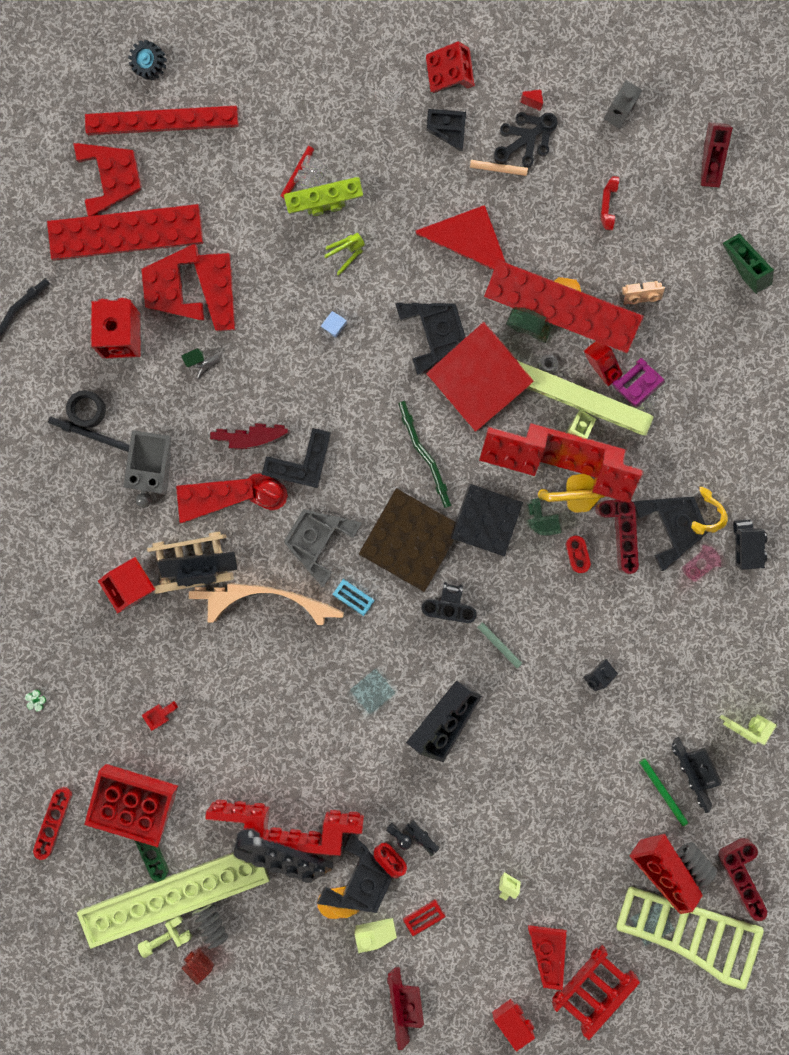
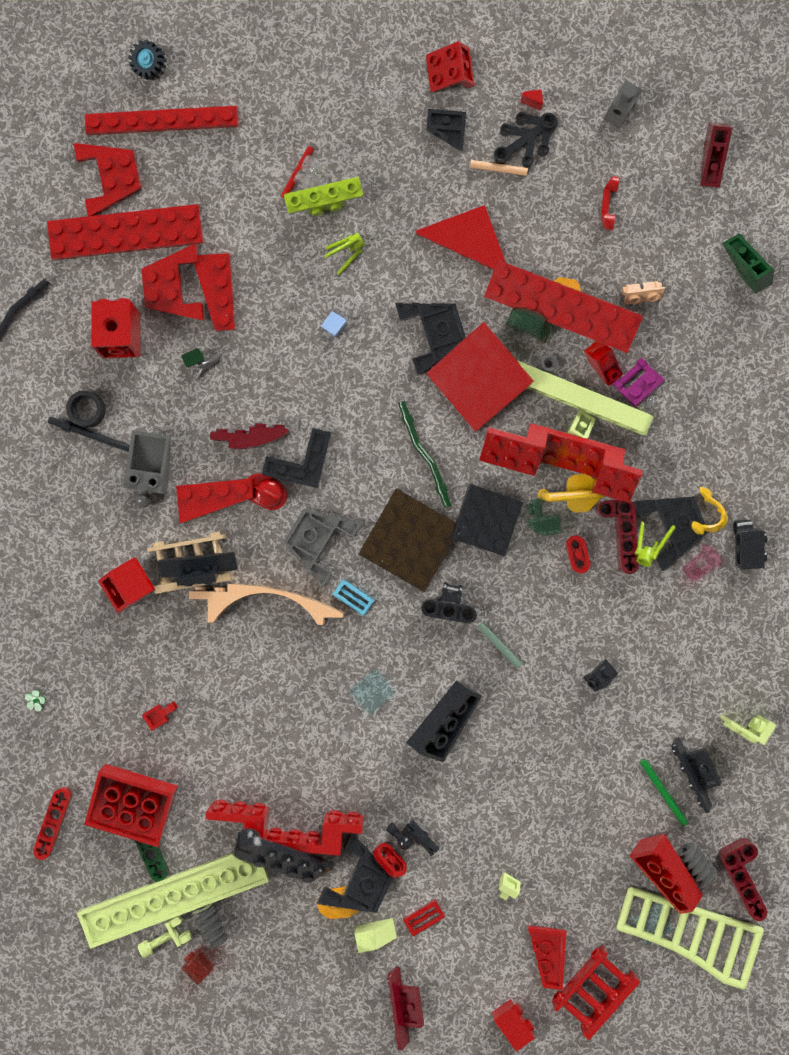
(648, 555): none -> lime plant

